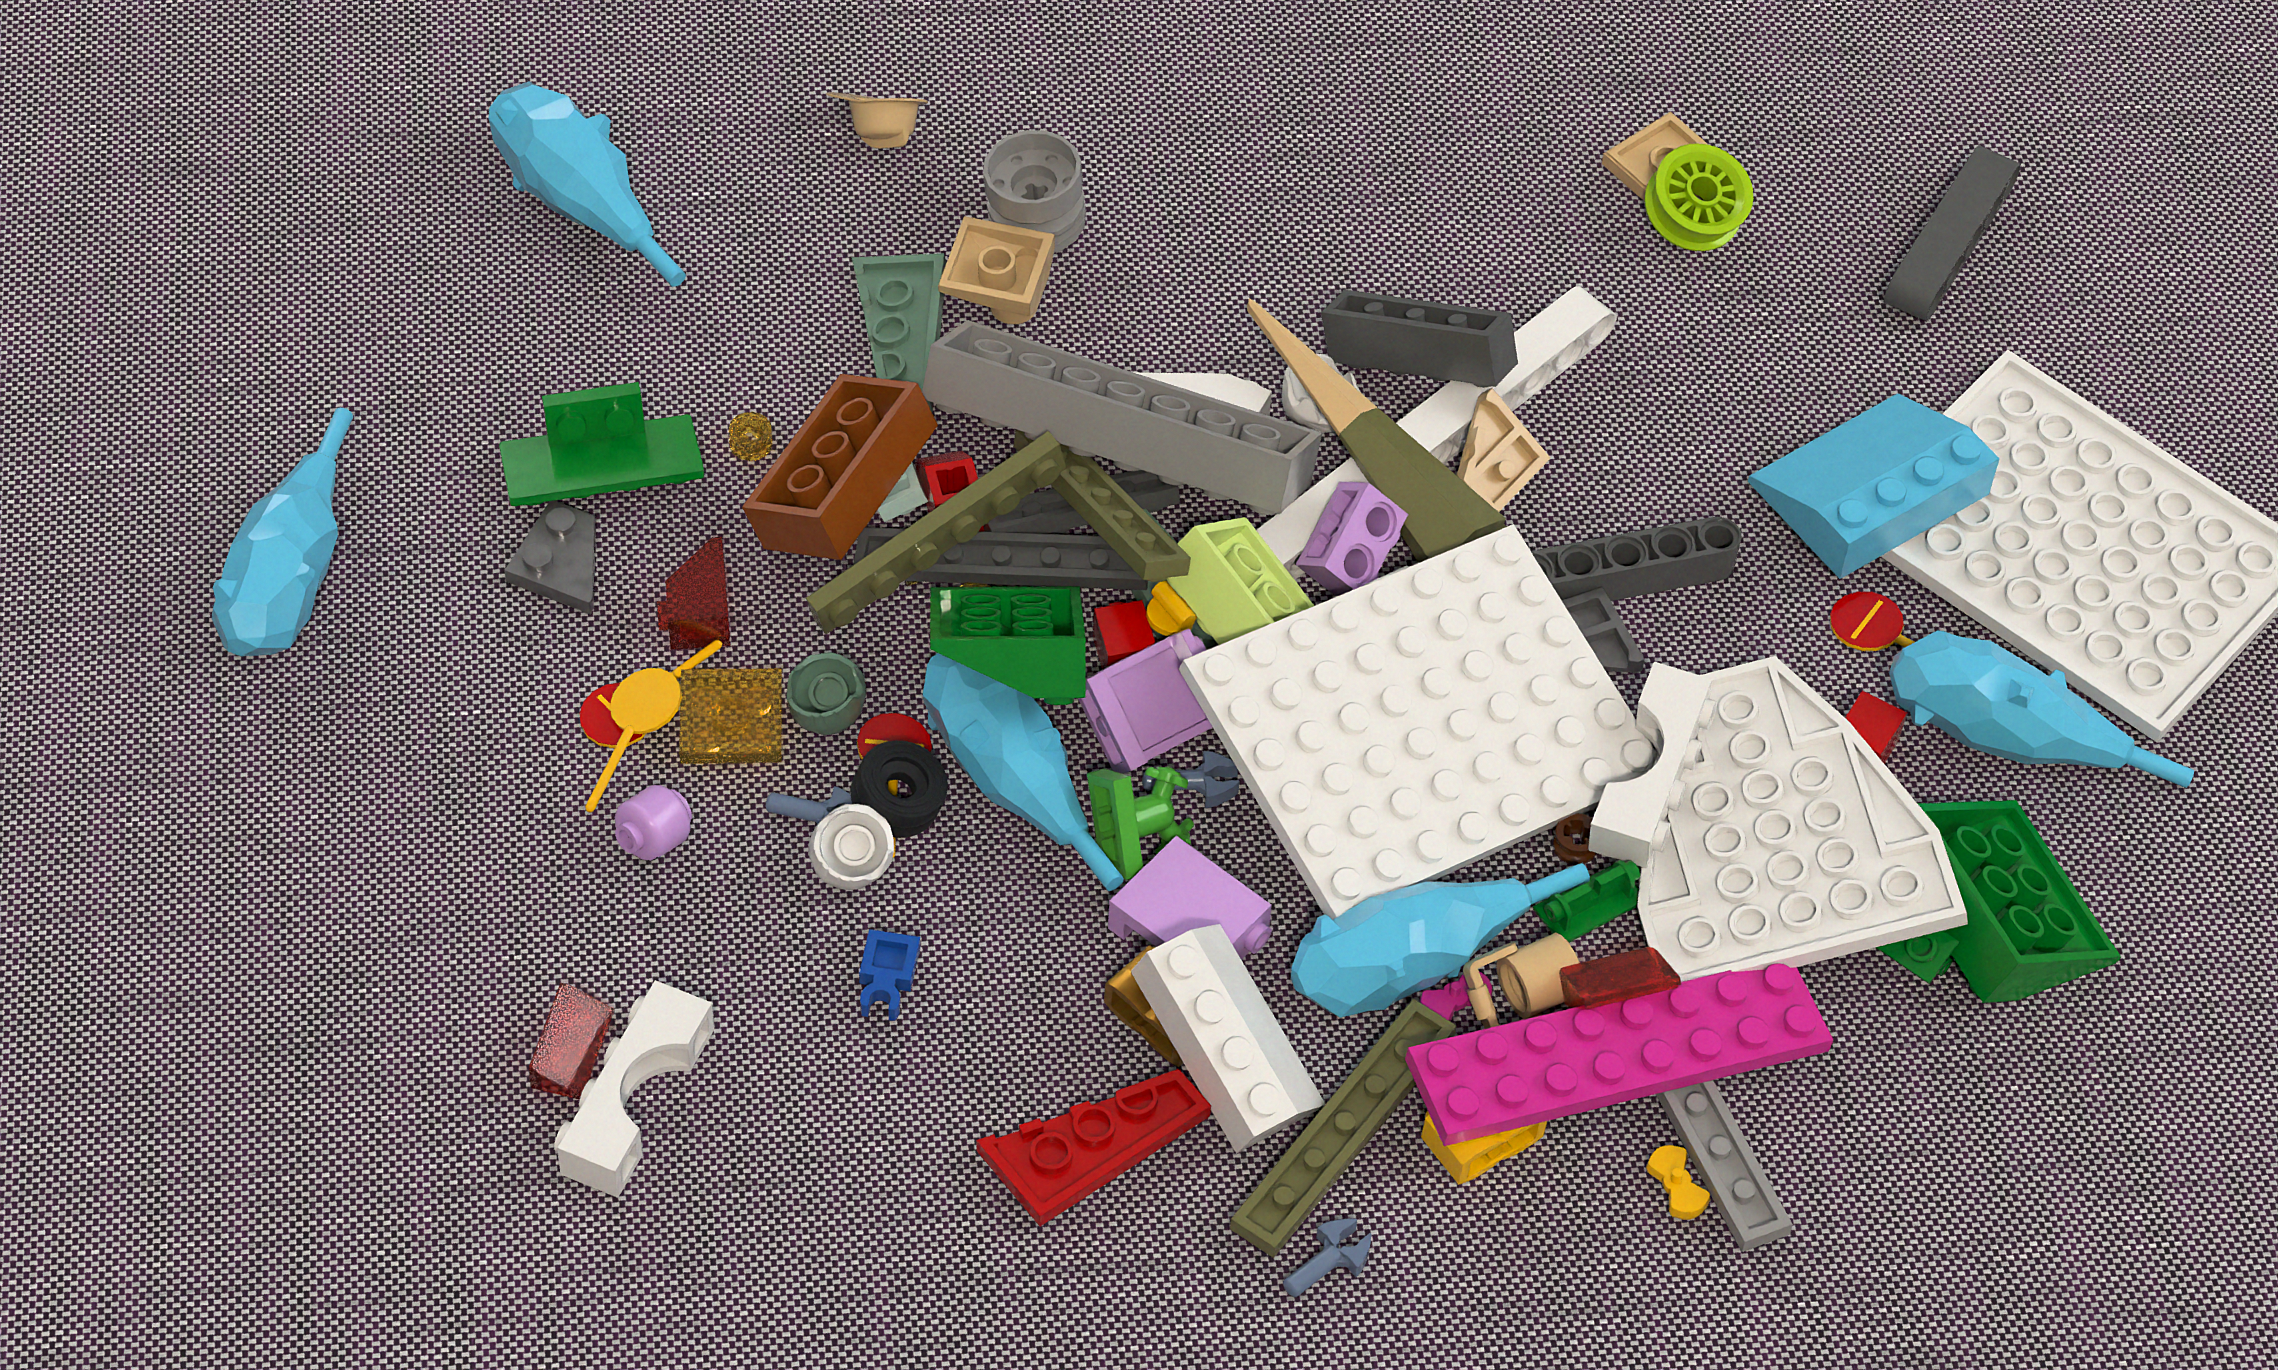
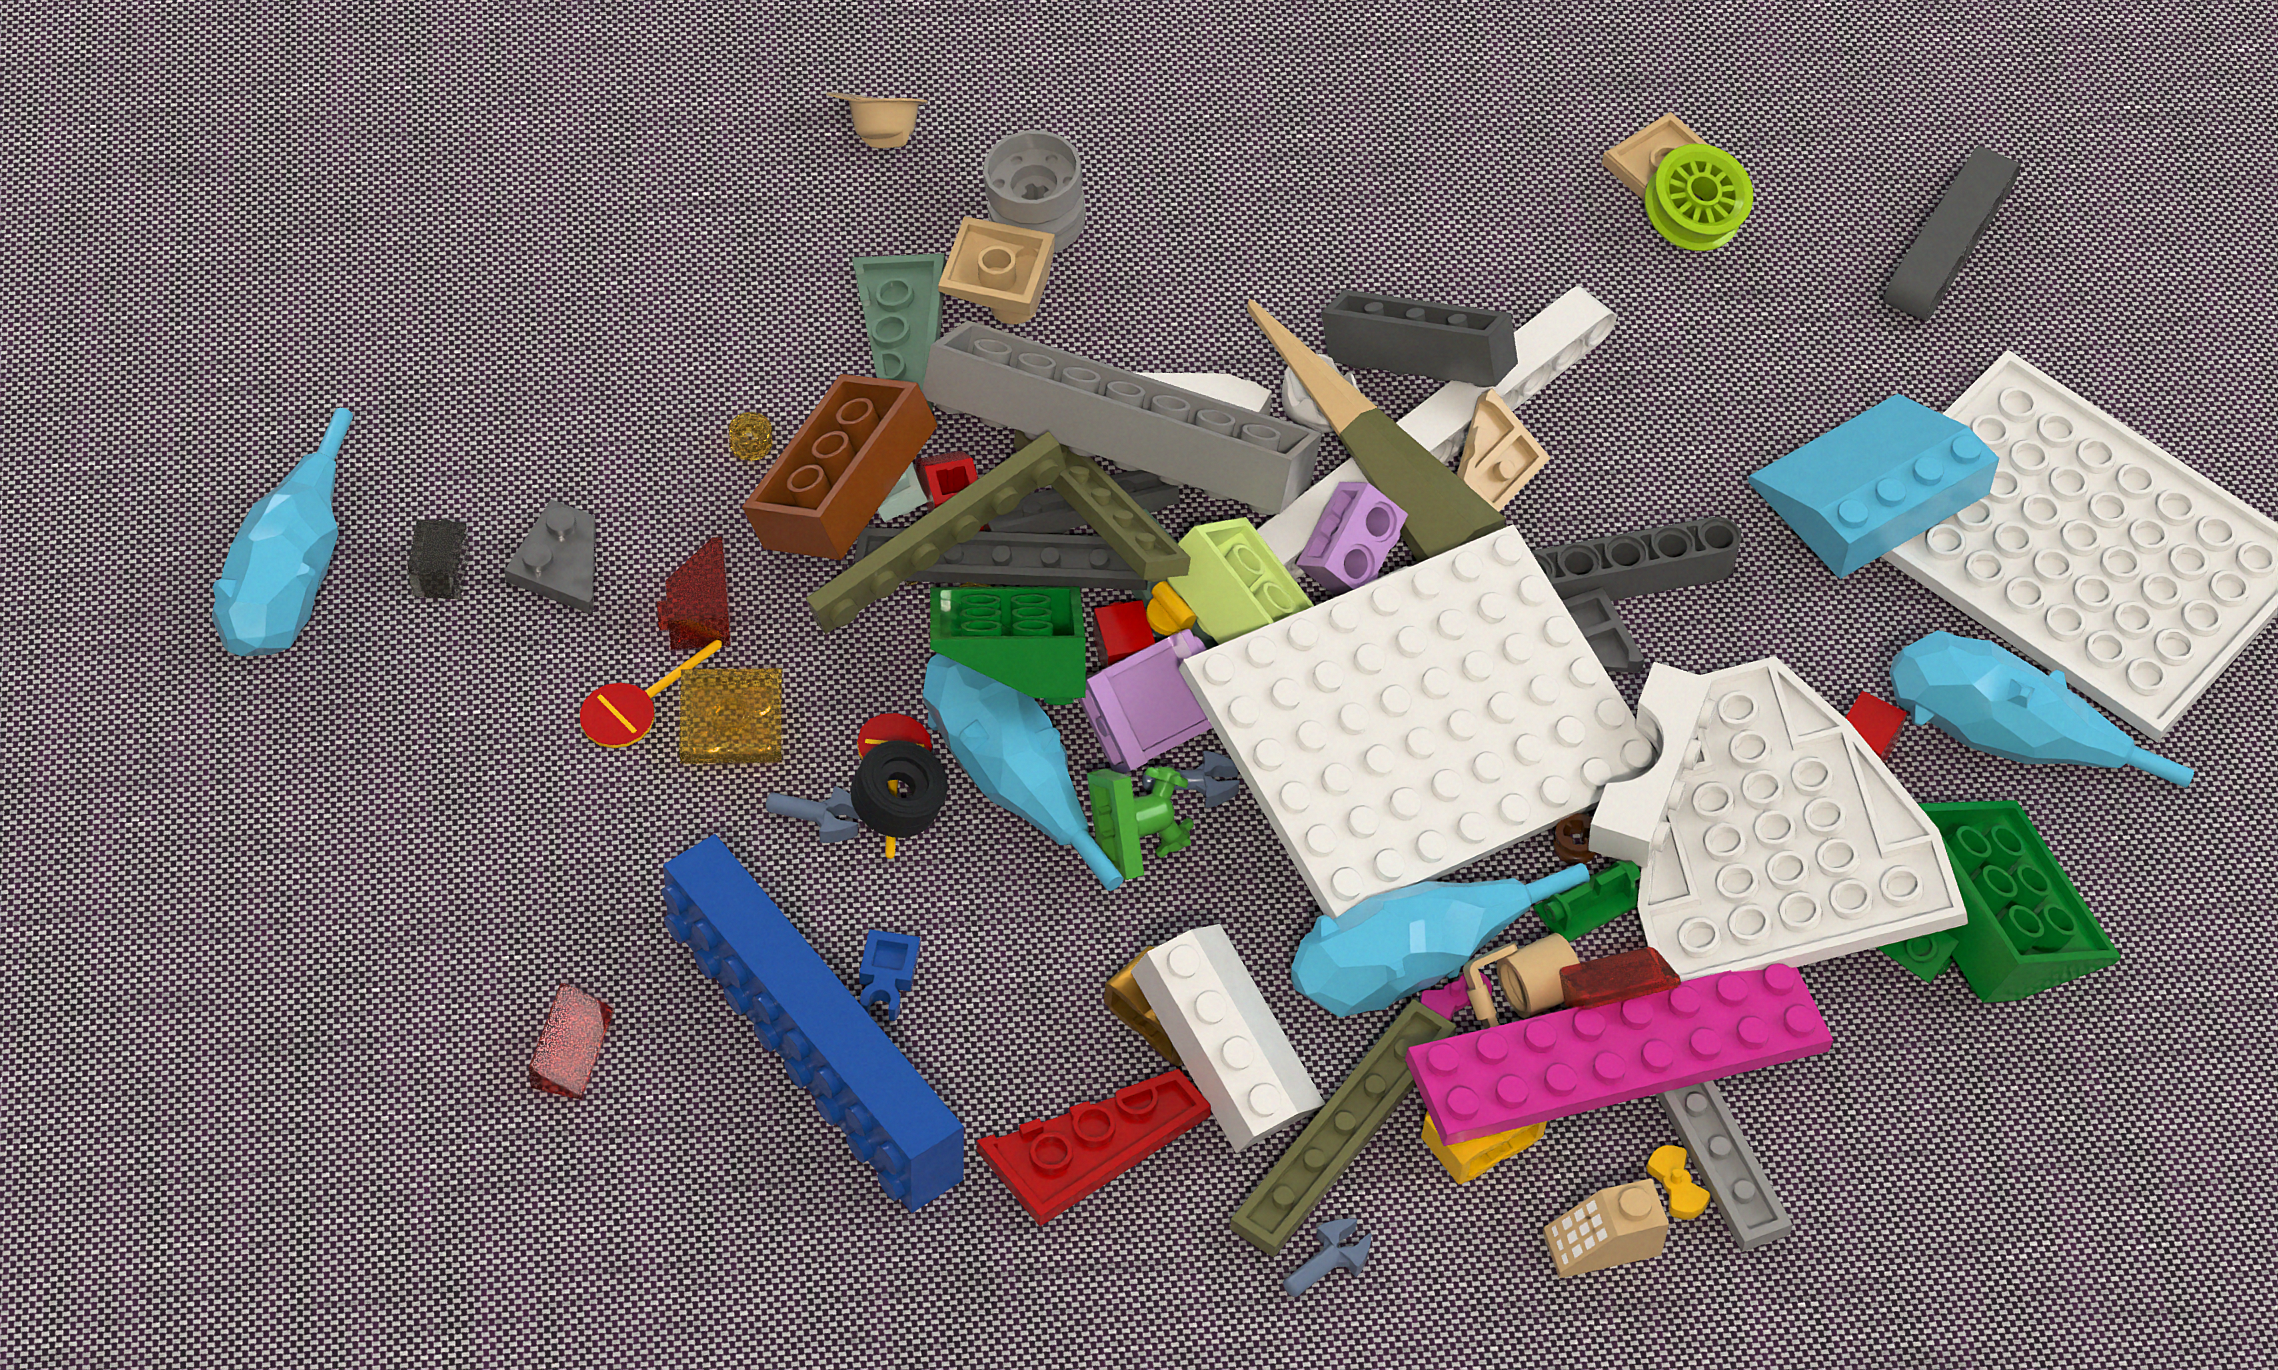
(438, 559): none -> clear smoke brick
(573, 168): medium azure piece -> none
(599, 447): green bracket -> none
(638, 706): yellow piece -> none
(652, 822): lavender head -> none
(662, 1036): white arch -> none
(813, 1024): none -> blue brick
(826, 693): sand green hair -> none
(851, 847): white hair -> none
(1189, 892): lavender panel -> none
(1608, 1230): none -> tan slope
(1868, 622): red piece -> none

